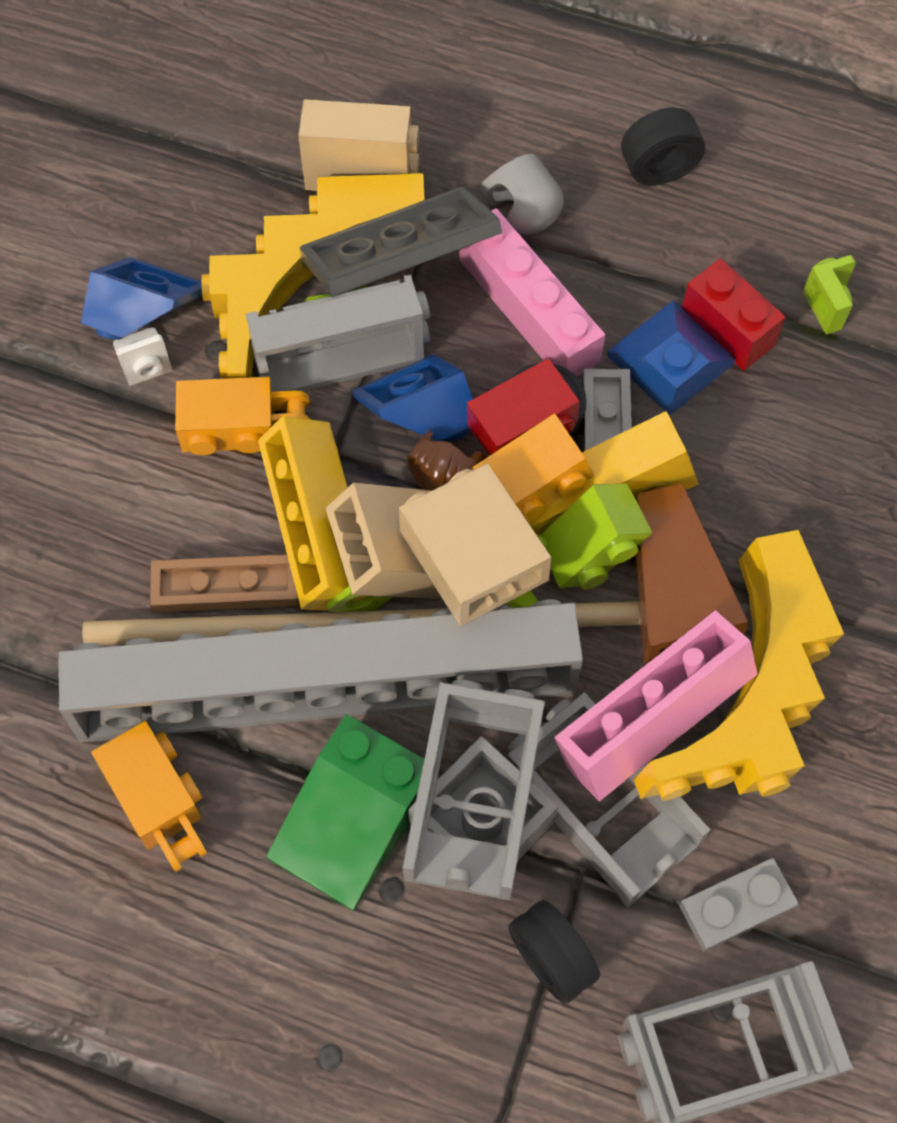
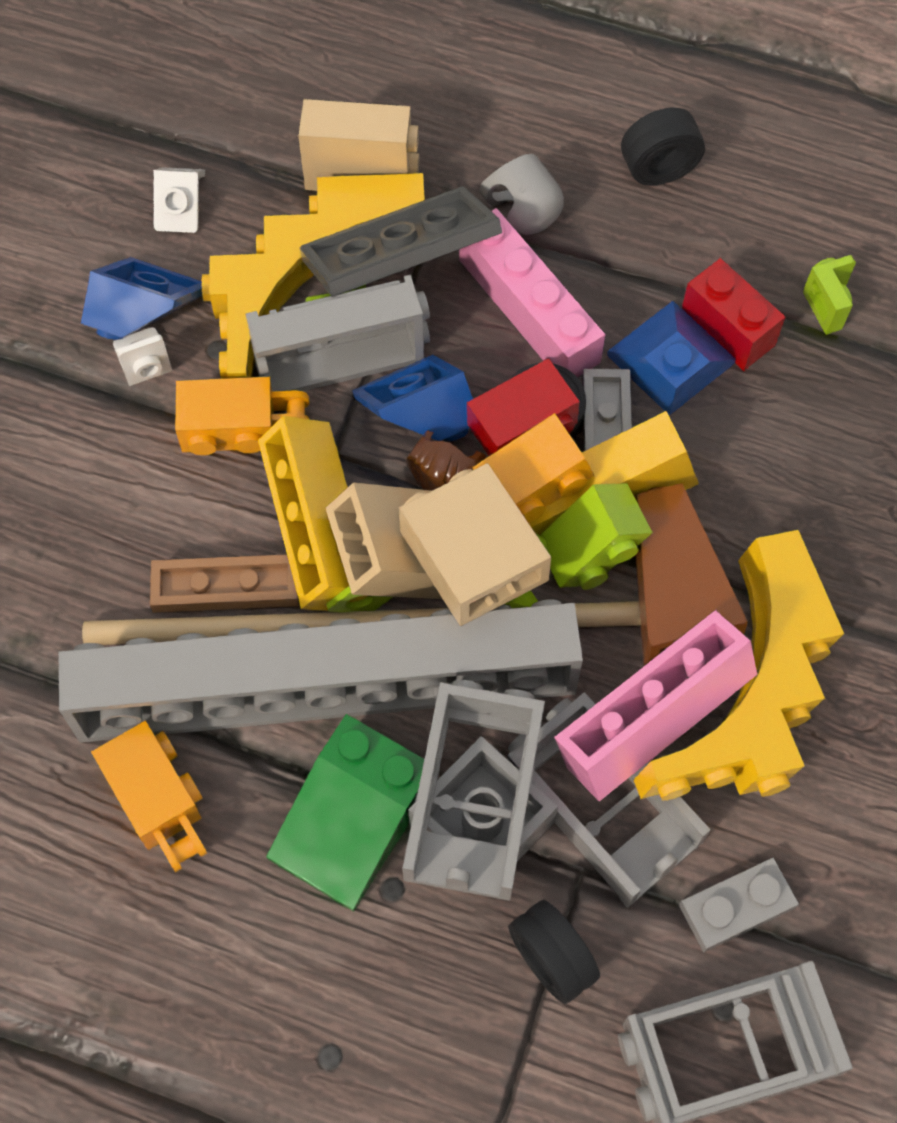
(176, 199): none -> white bracket

